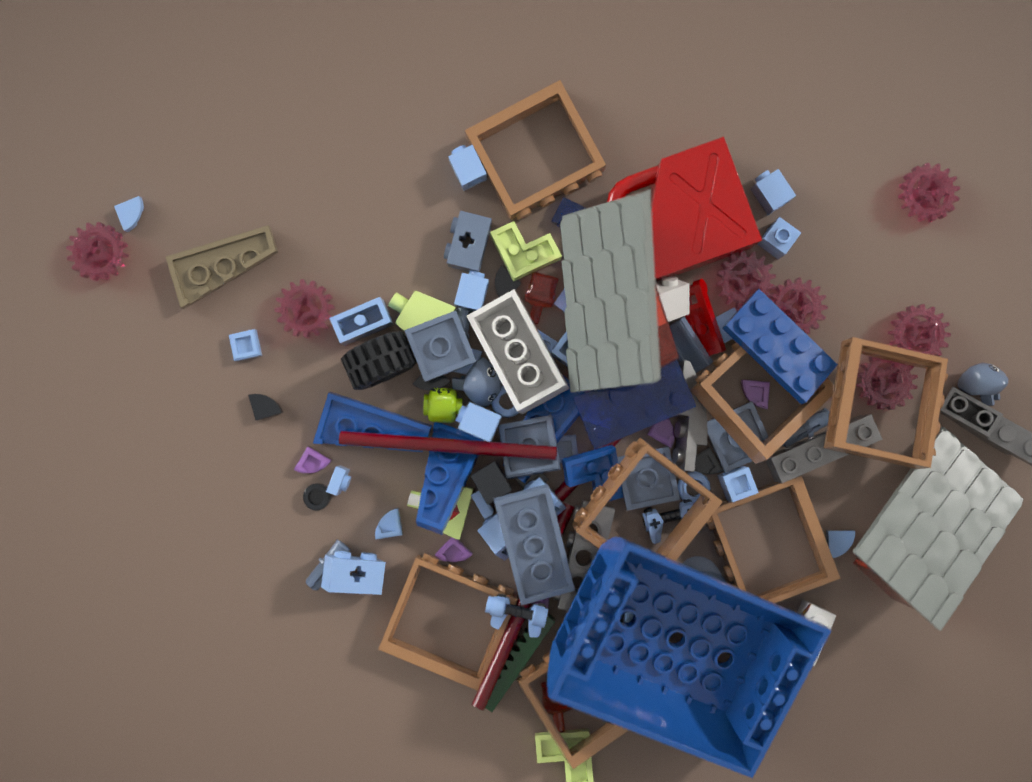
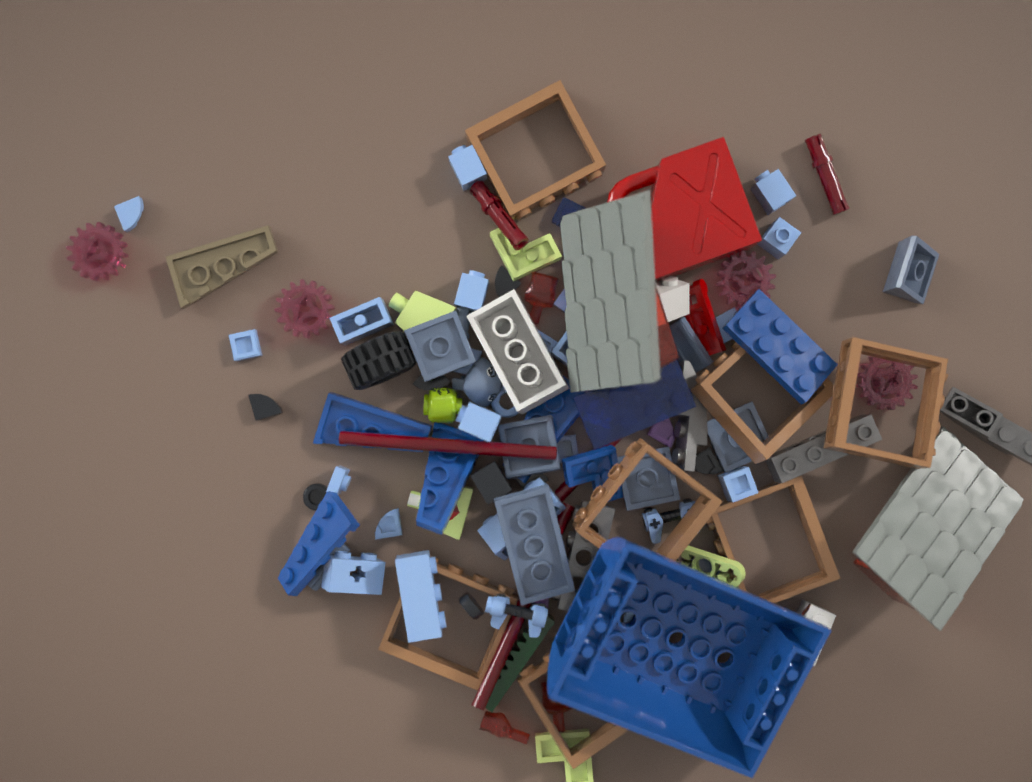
(312, 461): medium lavender tile -> none
(322, 534): none -> blue wing
(420, 596): none -> light blue brick
(453, 551): medium lavender tile -> none
(471, 606): none -> black tile
(478, 229): sand blue brick -> none
(486, 510): light blue tile -> none
(492, 206): none -> dark red pin
(495, 722): none -> clear red piece
(682, 485): light blue piece -> none
(715, 560): none -> yellowish green beam
(756, 392): medium lavender tile -> none
(798, 296): clear pink gear -> none
(808, 429): sand blue pin -> none
(826, 173): none -> dark red pin
(839, 541): light blue tile -> none
(911, 270): none -> sand blue slope
(931, 336): clear pink gear -> none
(932, 181): clear pink gear -> none
(985, 381): sand blue piece -> none

